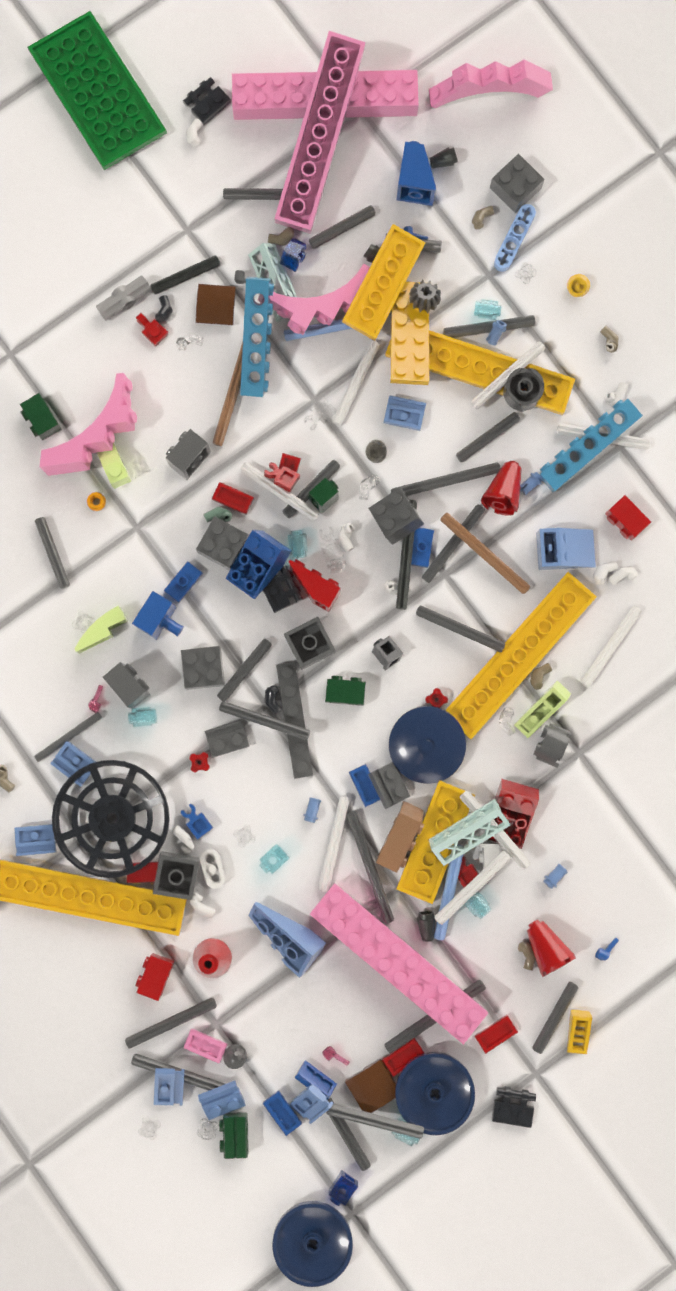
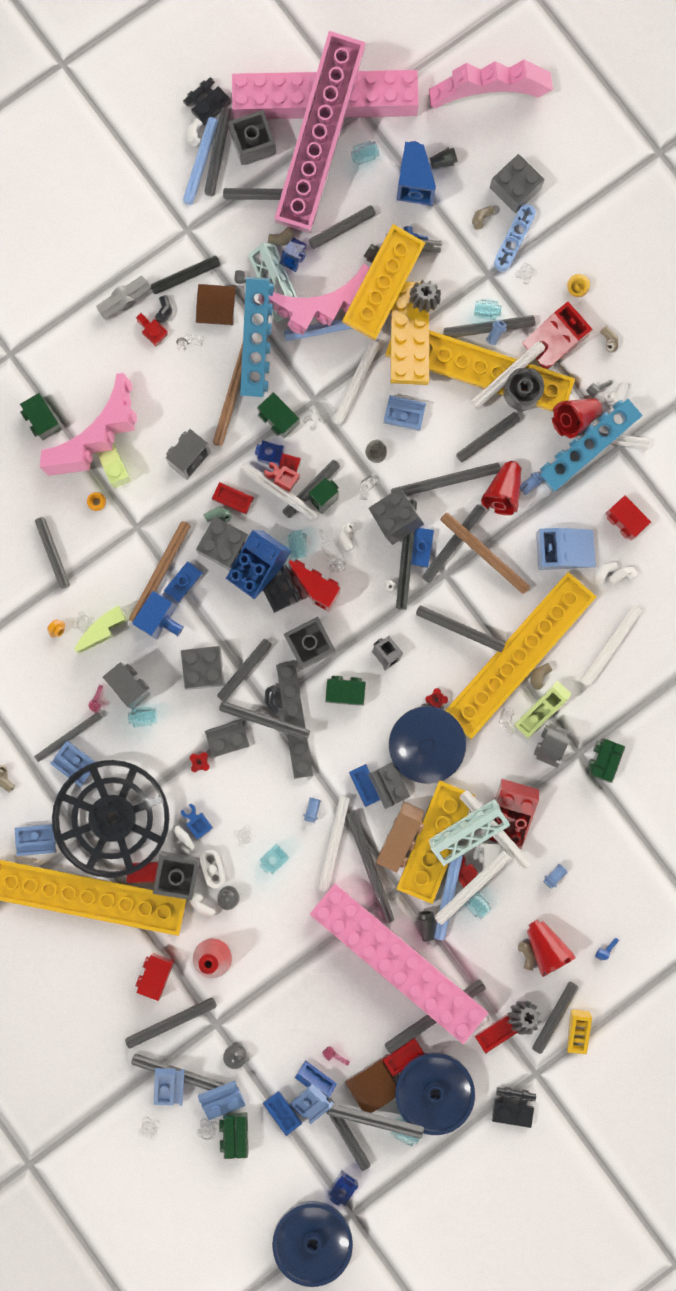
(56, 628): none -> light orange plate
(97, 90): green plate -> none
(162, 566): none -> medium nougat axle
(200, 161): none -> light blue axle
(205, 1046): bright pink plate -> none
(217, 152): none -> dark grey axle
(228, 897): none -> dark grey hat
(252, 137): none -> dark grey brick
(274, 457): none -> clear blue brick
(278, 415): none -> dark green brick
(294, 941): medium blue wedge -> none
(365, 152): none -> clear light blue brick
(524, 1017): none -> dark grey gear
(559, 335): none -> slope
(574, 416): none -> red cone
(594, 390): none -> dark grey hand
(606, 760): none -> dark green brick

